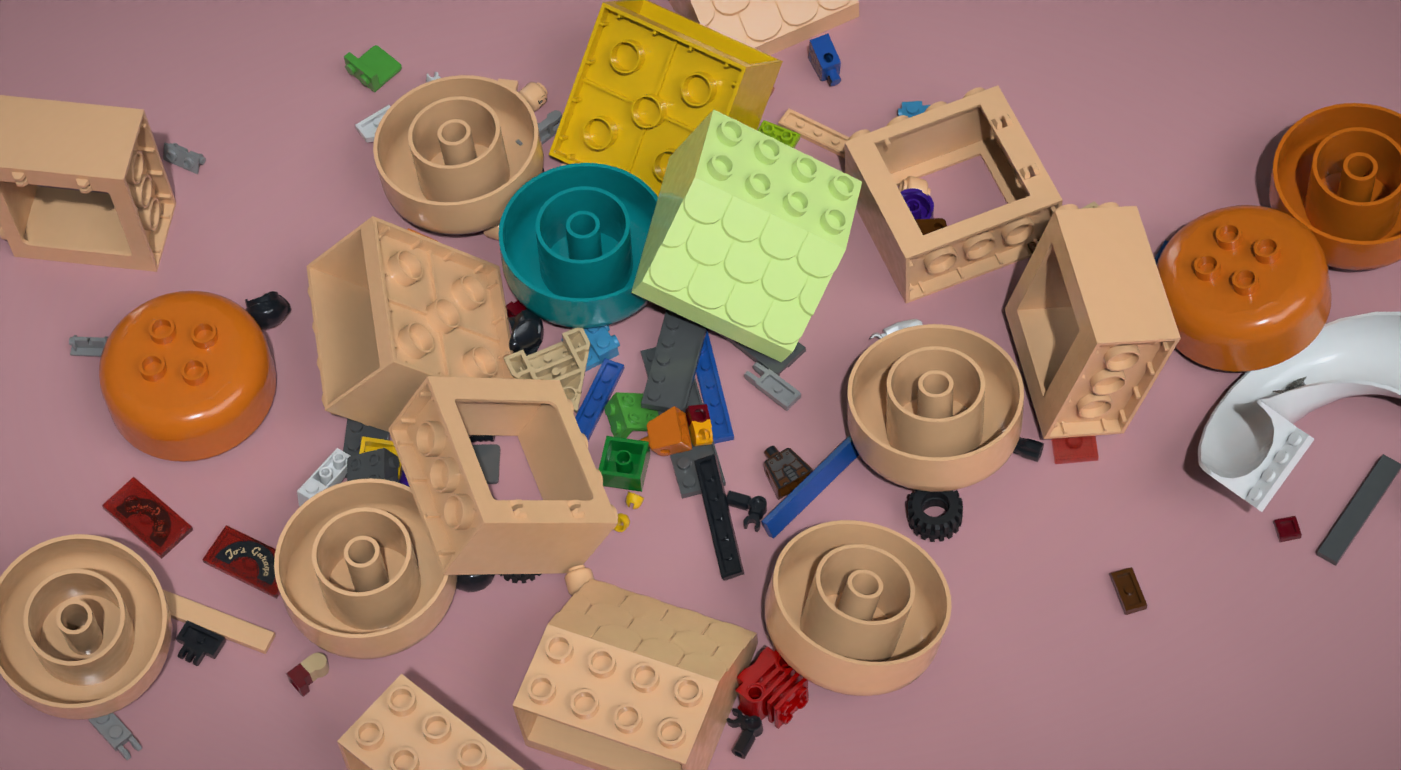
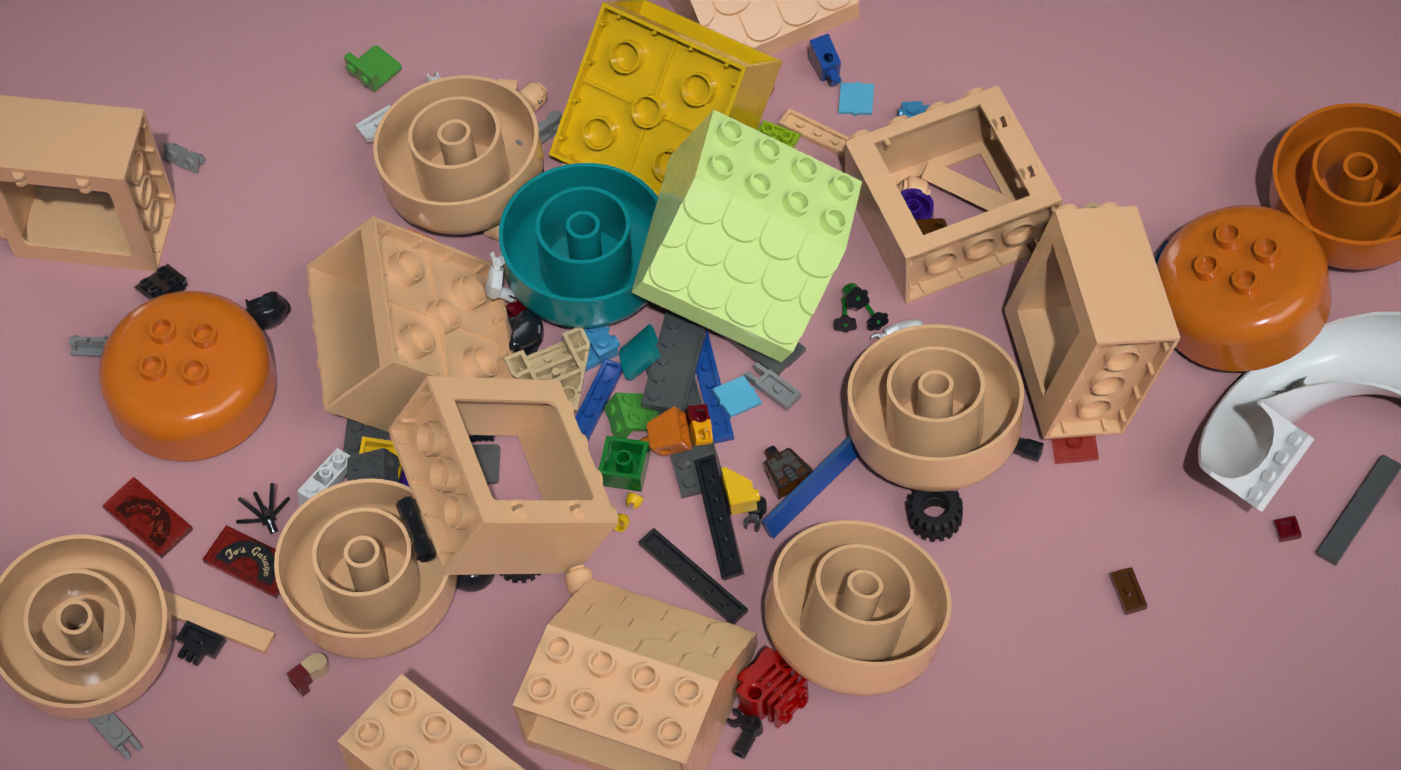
(162, 281): none -> black hinge
(268, 516): none -> black plant
(410, 515): none -> black axle
(495, 279): none -> white arm
(639, 352): none -> teal slope
(693, 576): none -> black tile
(736, 396): none -> medium azure piece
(739, 492): none -> yellow slope
(856, 98): none -> medium azure piece
(856, 297): none -> black plant
(964, 186): none -> light nougat tile

